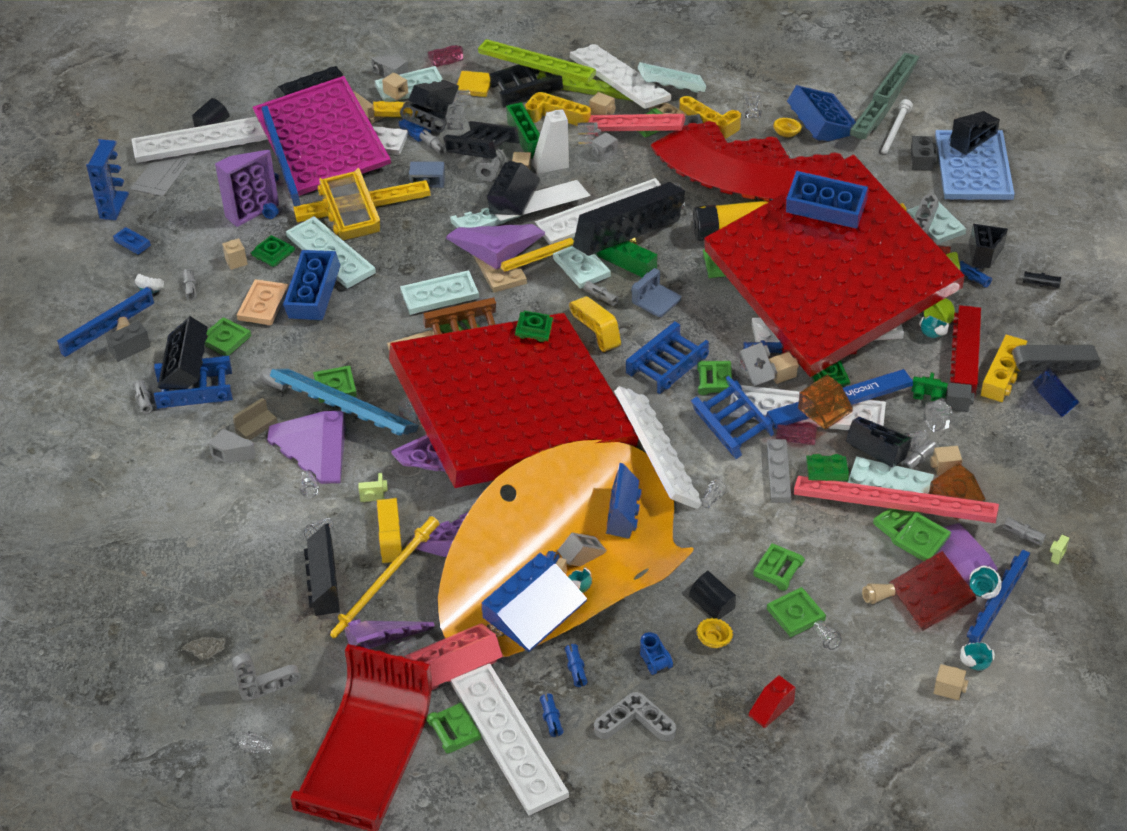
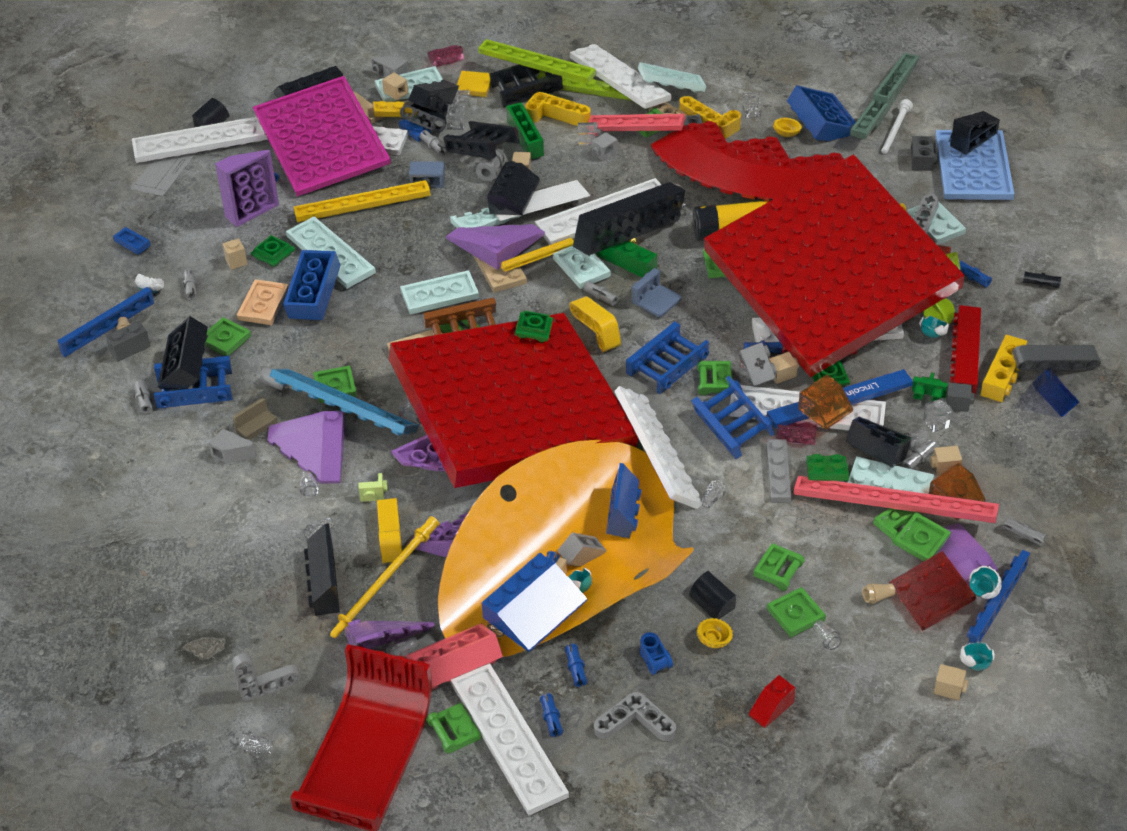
(107, 199): blue window -> none
(270, 210): blue plate -> none
(281, 156): blue tile -> none
(349, 205): window -> none
(552, 145): white slope -> none
(602, 104): tan brick -> none
(826, 199): blue brick -> none
(986, 244): black wedge -> none
(1058, 549): yellowish green plate -> none

